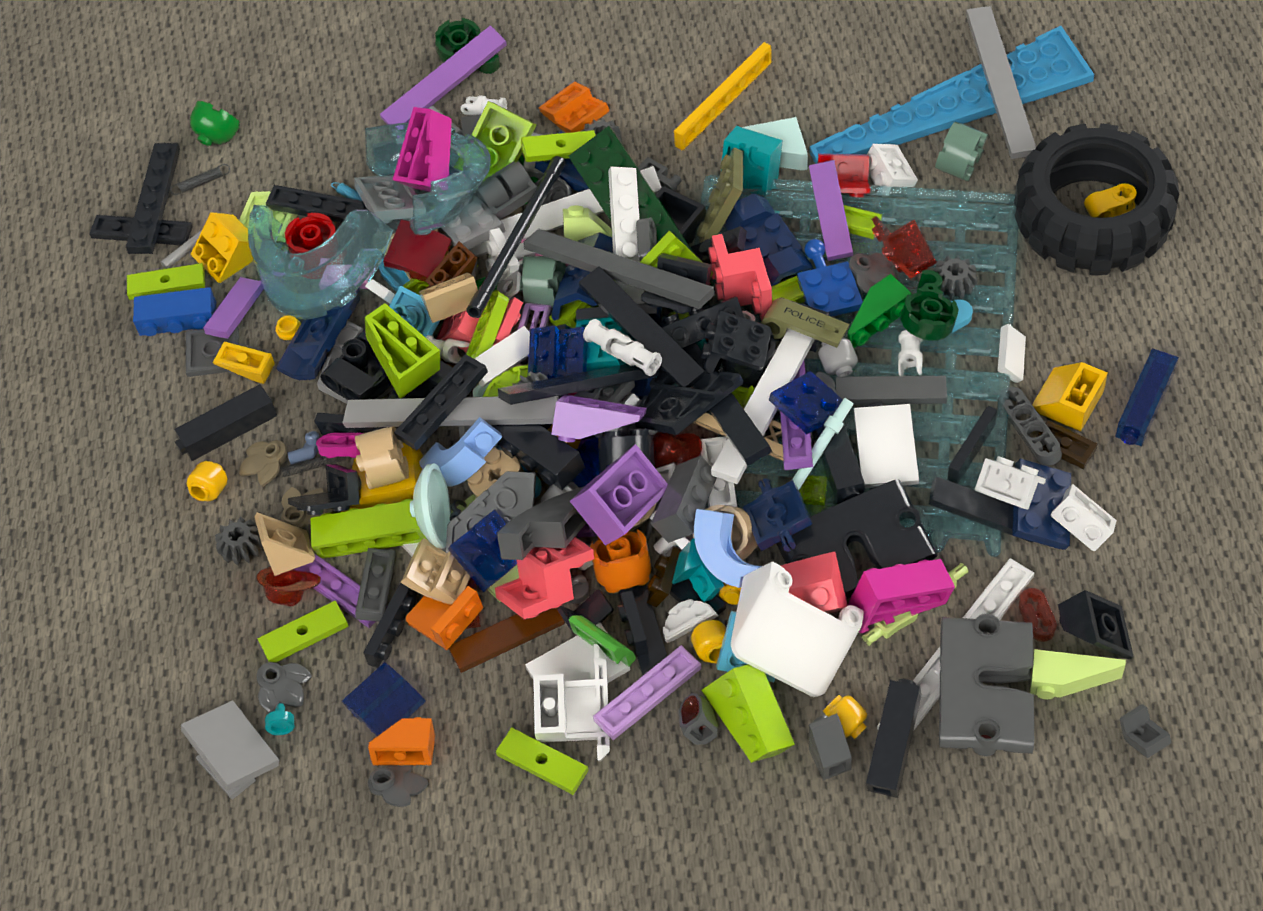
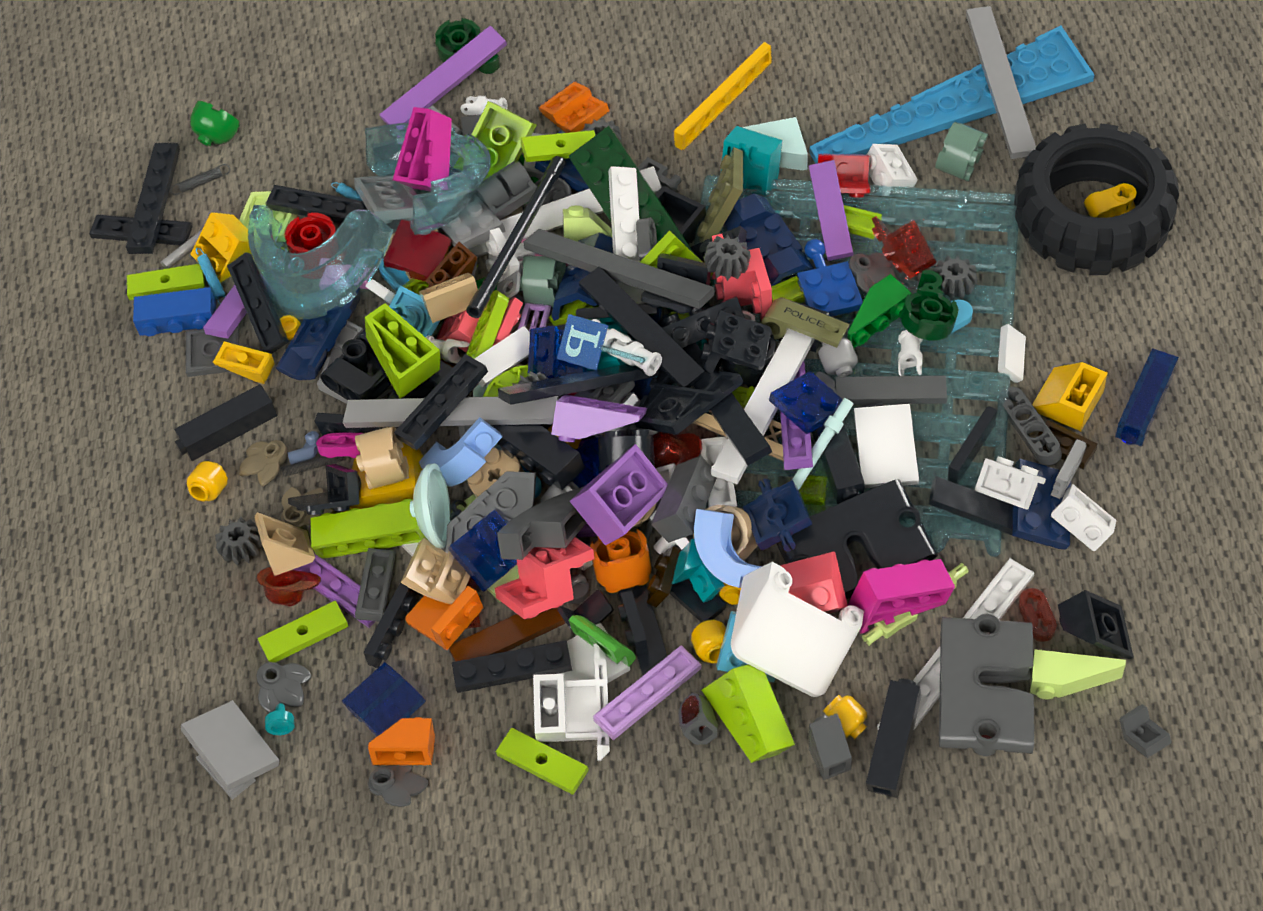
(210, 275): none -> medium azure piece
(257, 303): none -> black tile
(511, 666): none -> black plate
(584, 342): none -> clear light blue piece
(686, 617): white tile -> none
(727, 257): none -> dark grey gear
(1068, 469): none -> light grey tile

